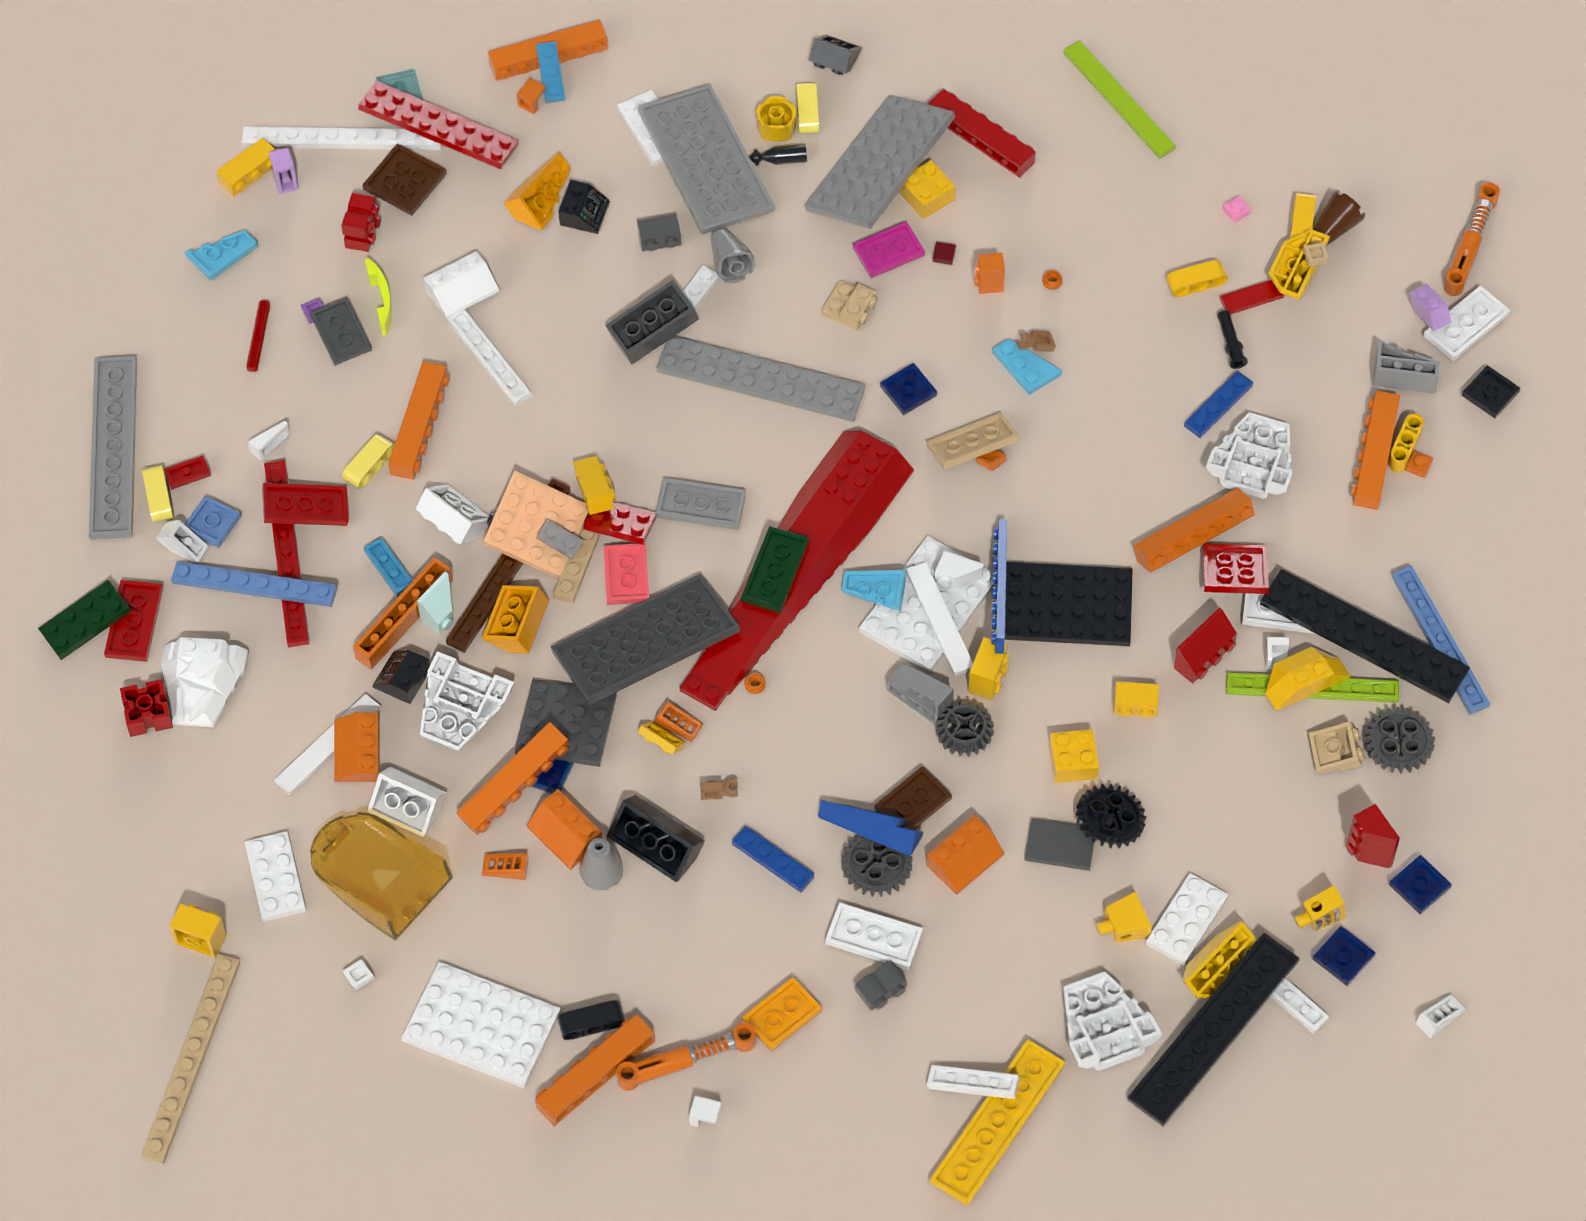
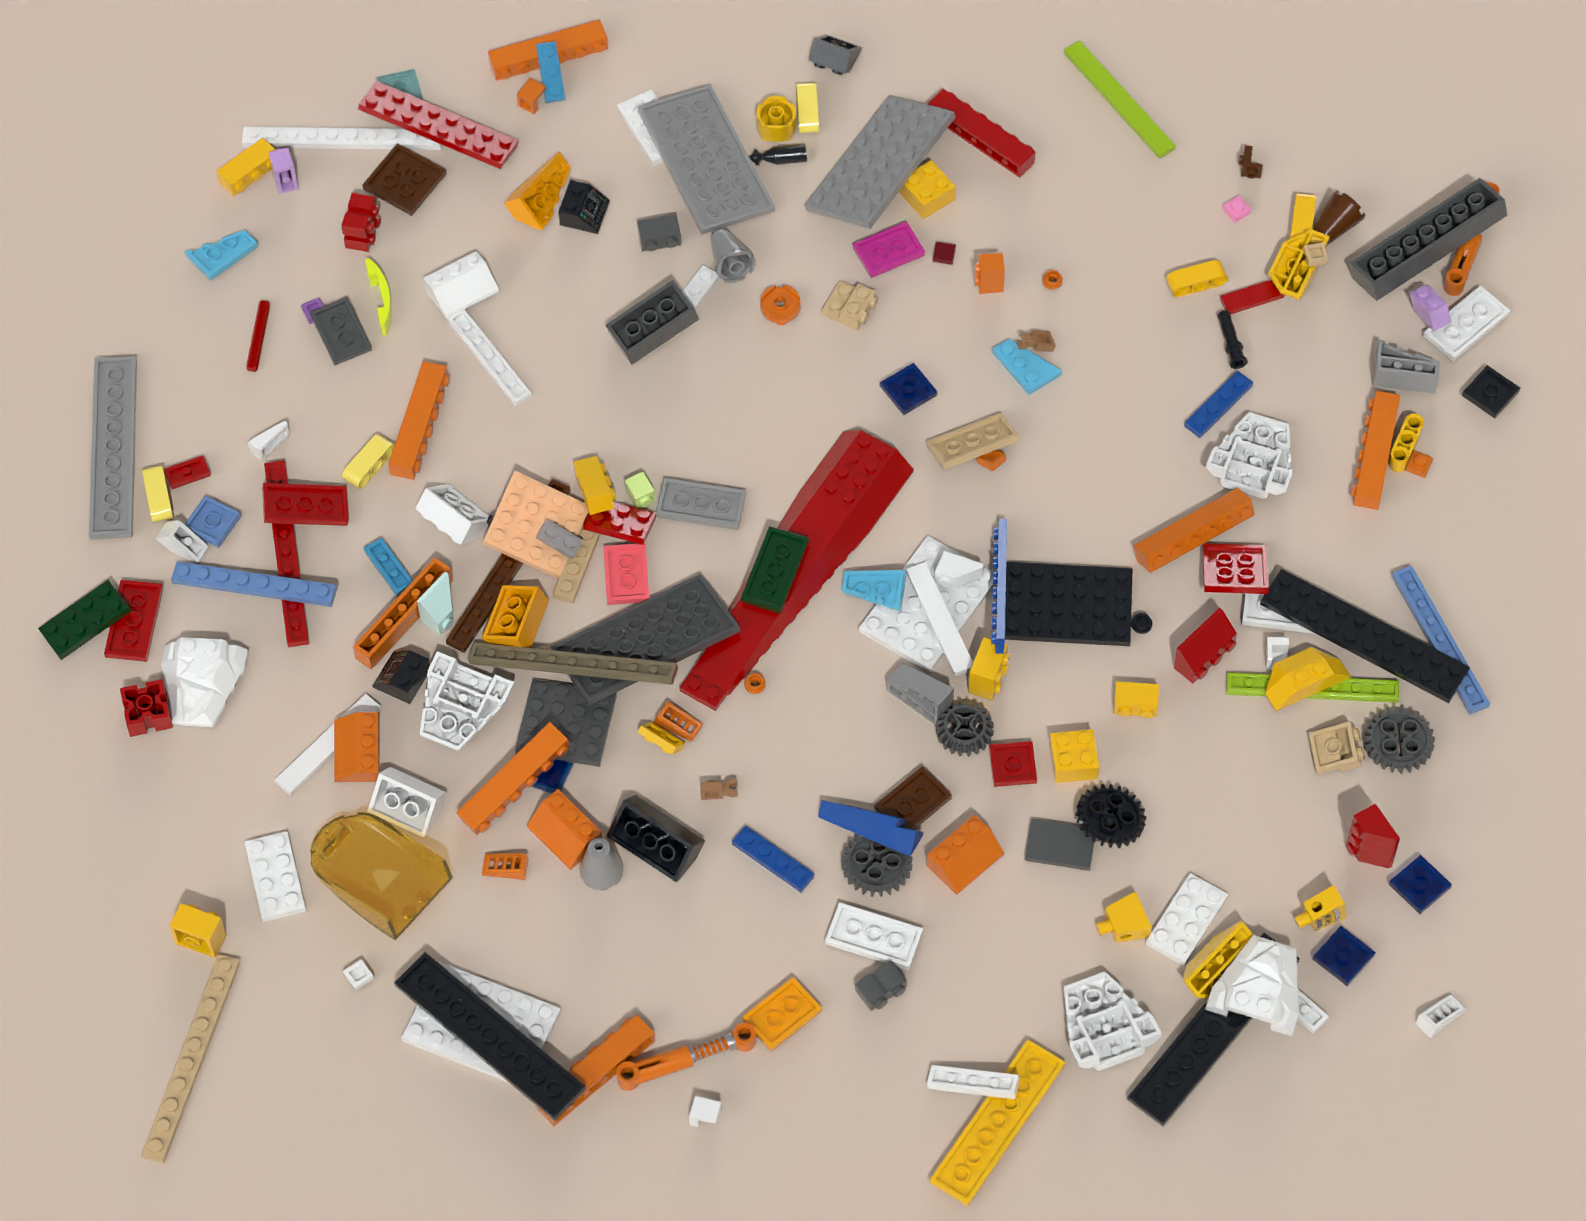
(490, 1036): none -> black plate
(573, 663): none -> dark tan plate
(591, 1020): black beam -> none
(640, 490): none -> yellowish green brick
(761, 378): light grey plate -> none
(783, 314): none -> orange plate
(1013, 764): none -> red plate
(1141, 623): none -> black plate
(1249, 169): none -> reddish brown bracket
(1260, 985): none -> white wedge
(1428, 239): none -> dark grey brick

